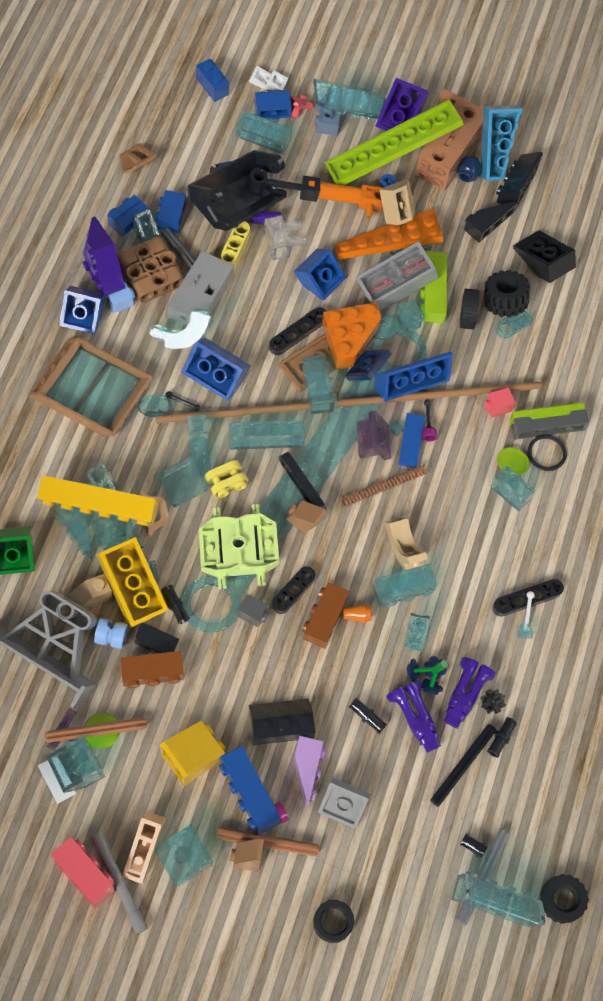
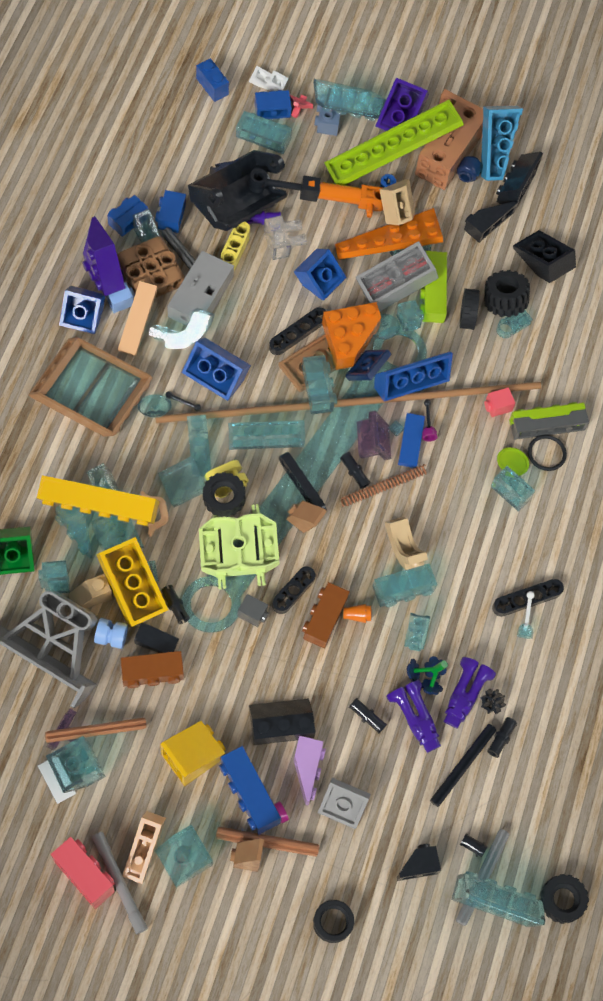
(54, 576): none -> clear light blue brick
(101, 741): lime piece -> none
(135, 158): medium nougat slope -> none
(137, 318): none -> light nougat tile
(220, 480): none -> black tyre
(355, 470): none -> black pin
(421, 863): none -> black slope

